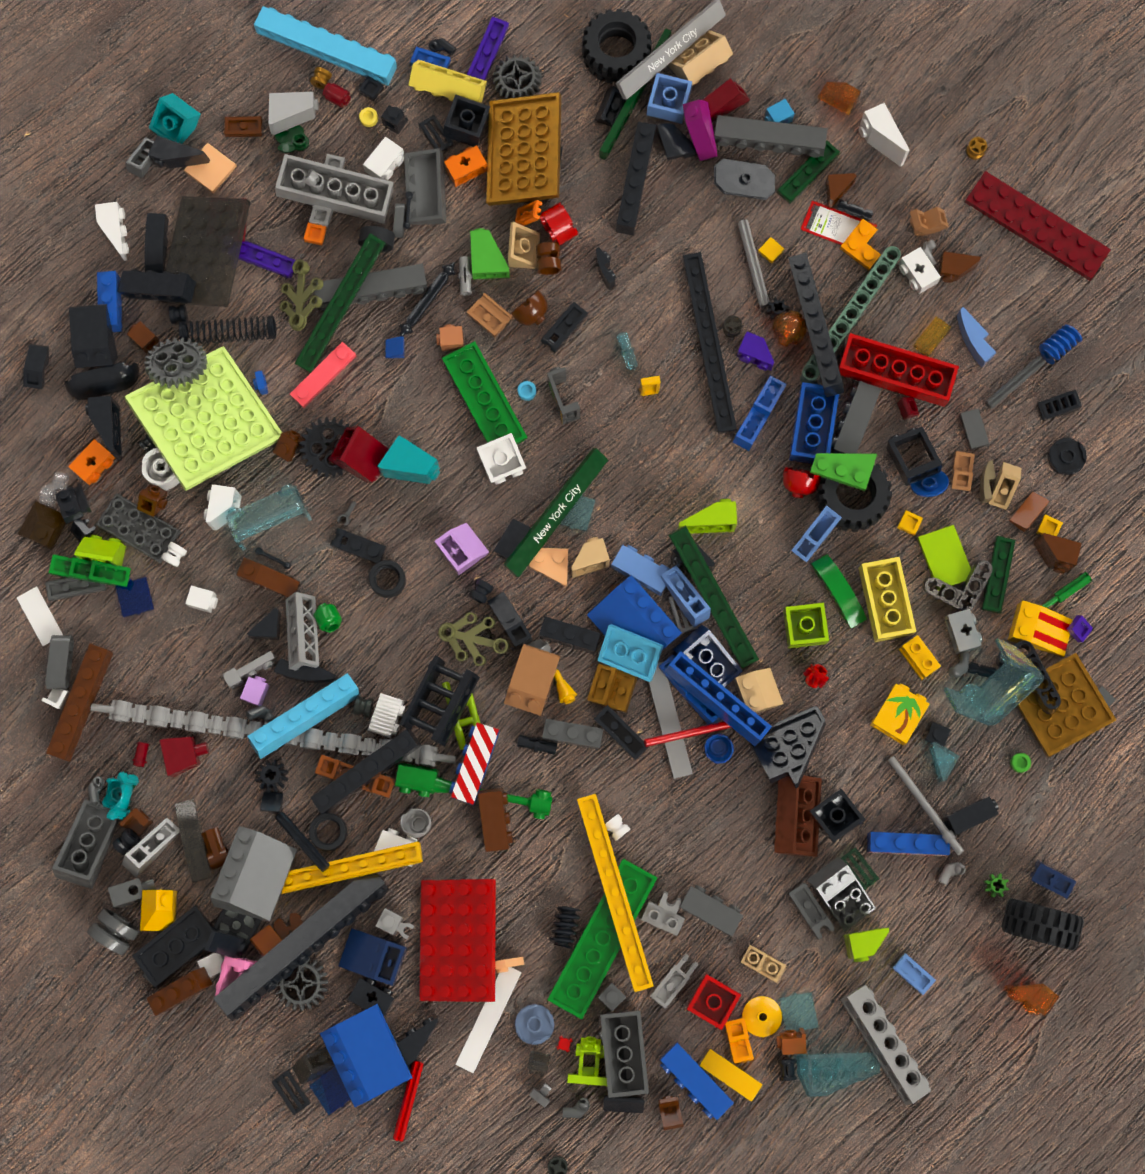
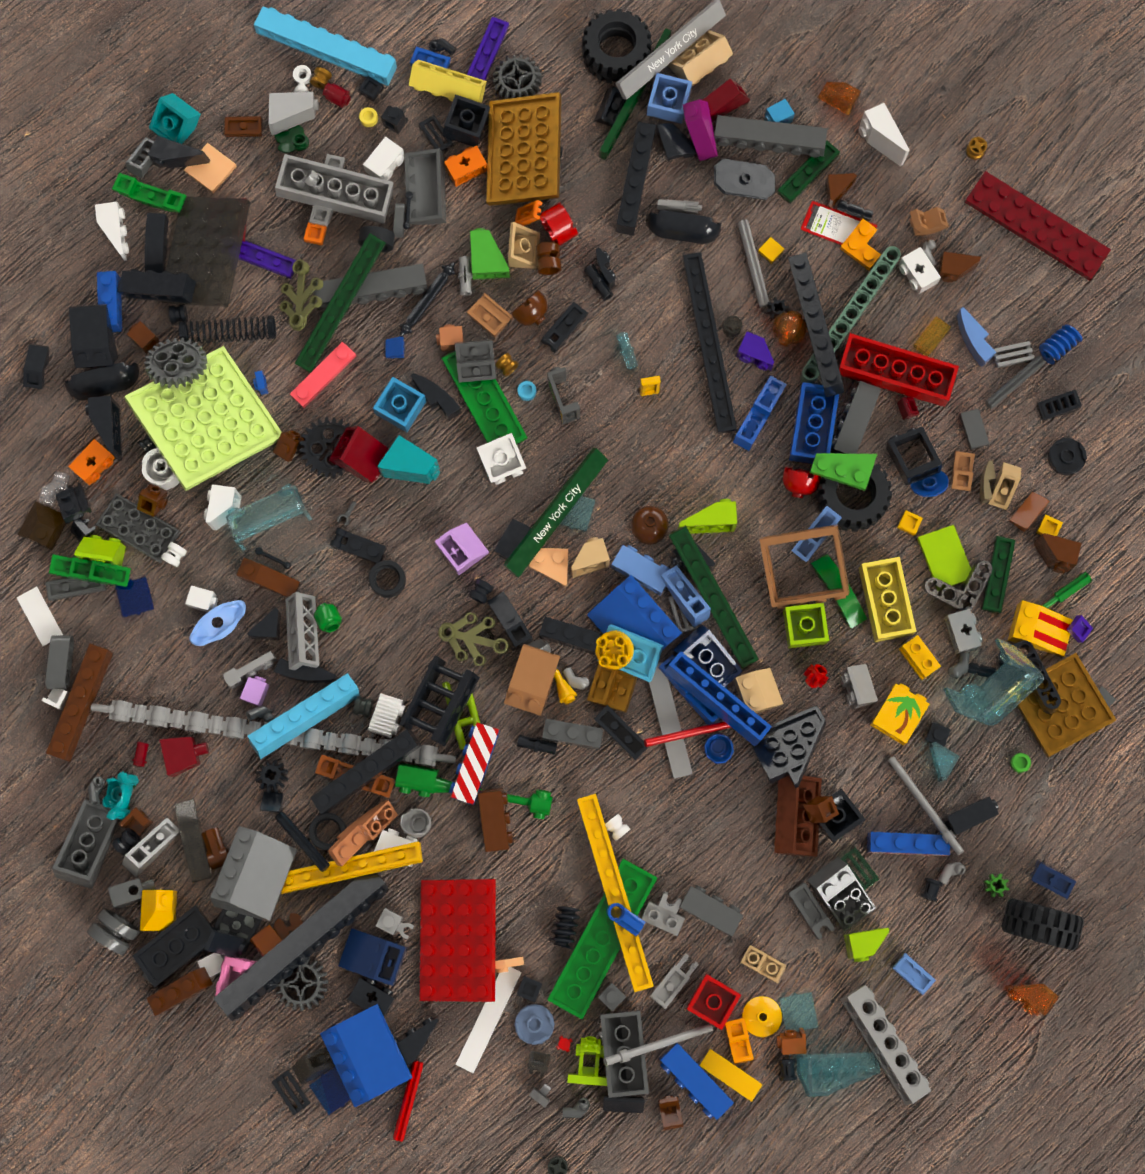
(148, 194): none -> green slope
(206, 633): none -> light blue piece
(298, 71): none -> white plate
(360, 831): none -> nougat slope
(399, 404): none -> dark azure brick
(436, 396): none -> black slope
(475, 360): none -> dark grey slope
(506, 364): none -> pearl gold wheel
(529, 989): none -> black plate
(574, 681): none -> light grey arm
(598, 282): none -> black pin
(614, 650): none -> yellow tile
(625, 1055): none -> light grey bar
(627, 919): none -> blue piece
(649, 525): none -> reddish brown cylinder
(679, 206): none -> light grey piece
(683, 227): none -> black brick
(802, 599): none -> medium nougat window
(821, 809): none -> reddish brown panel
(858, 686): none -> light grey slope
(931, 890): none -> black bush
(1028, 351): none -> light grey tile

